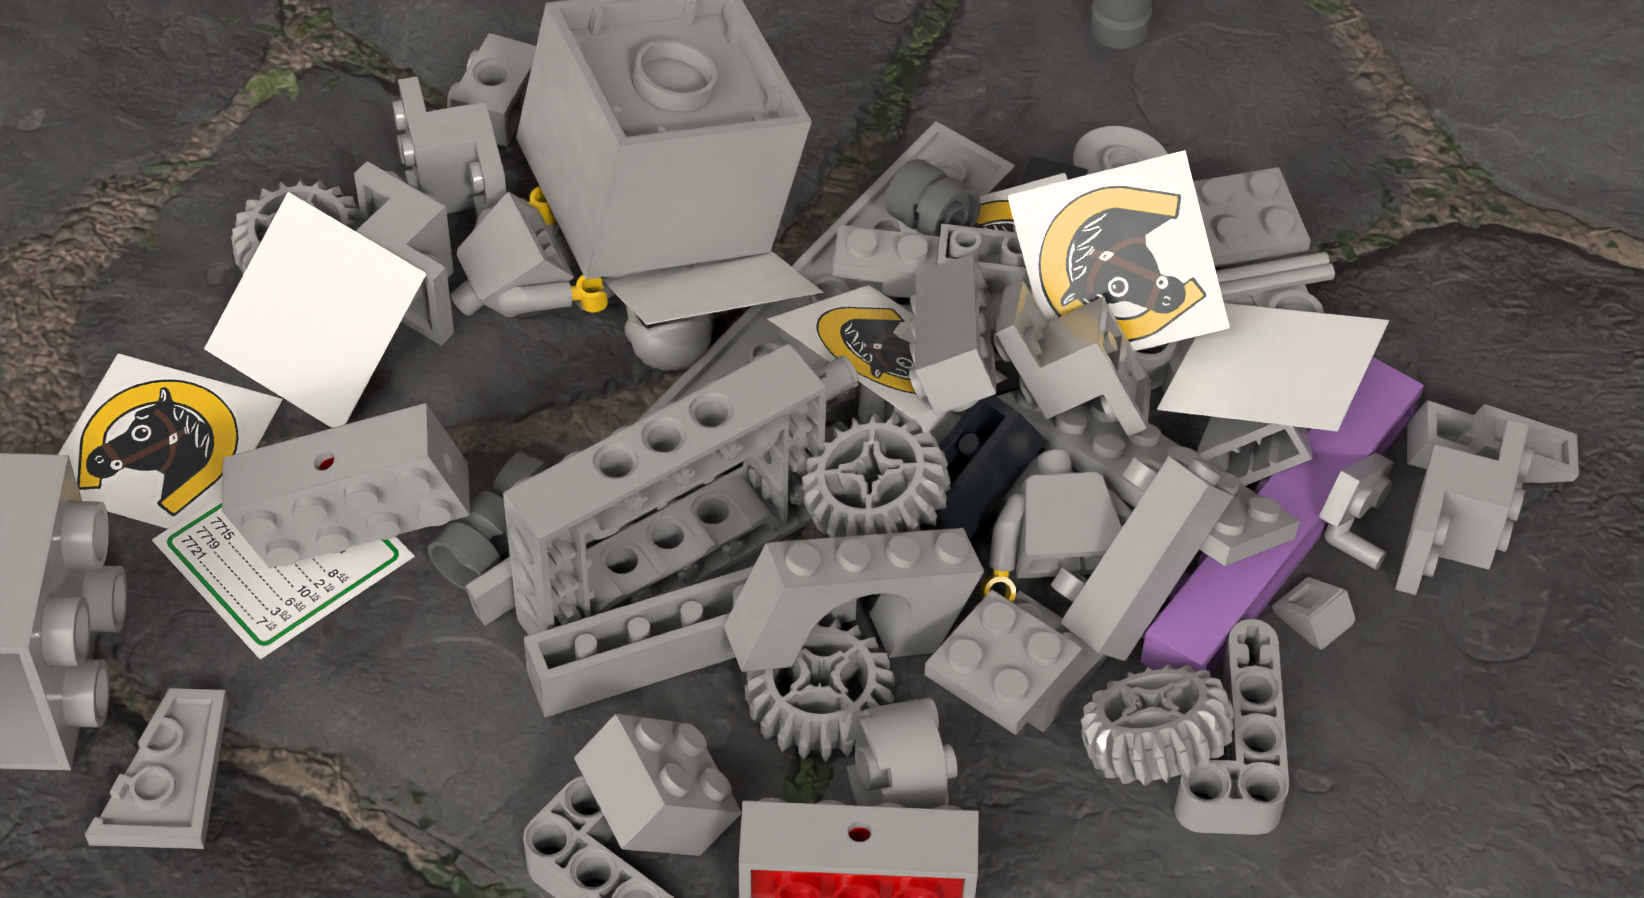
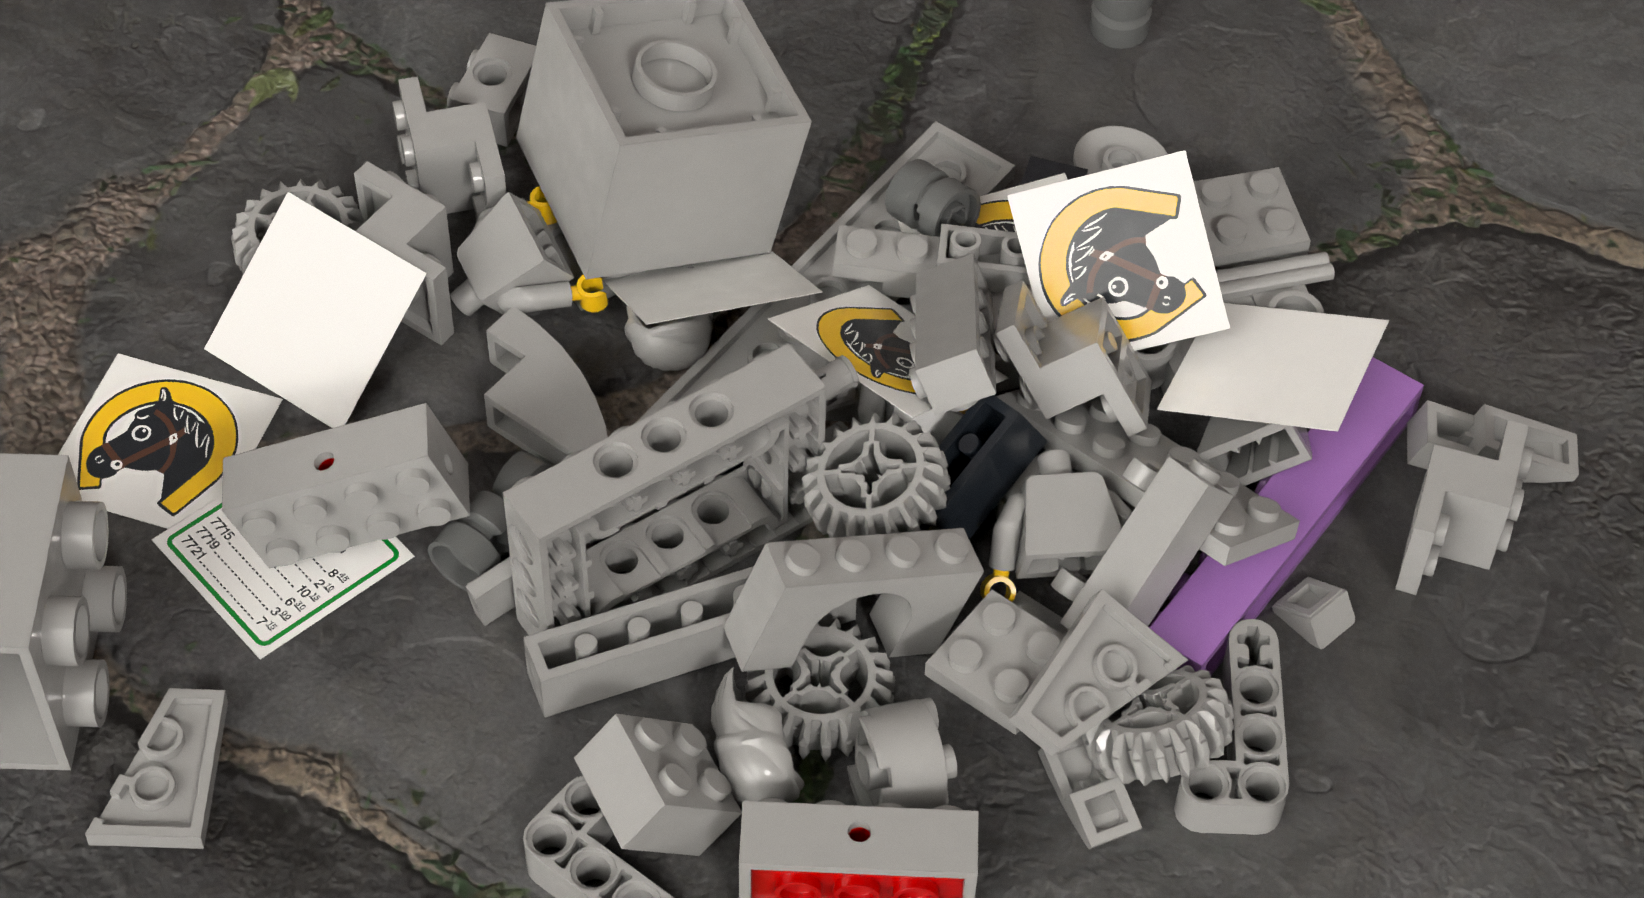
(543, 395): none -> light grey slope
(752, 747): none -> light grey hair
(1093, 673): none -> light grey wing
(1094, 803): none -> light grey slope
(1354, 493): light grey plate -> none

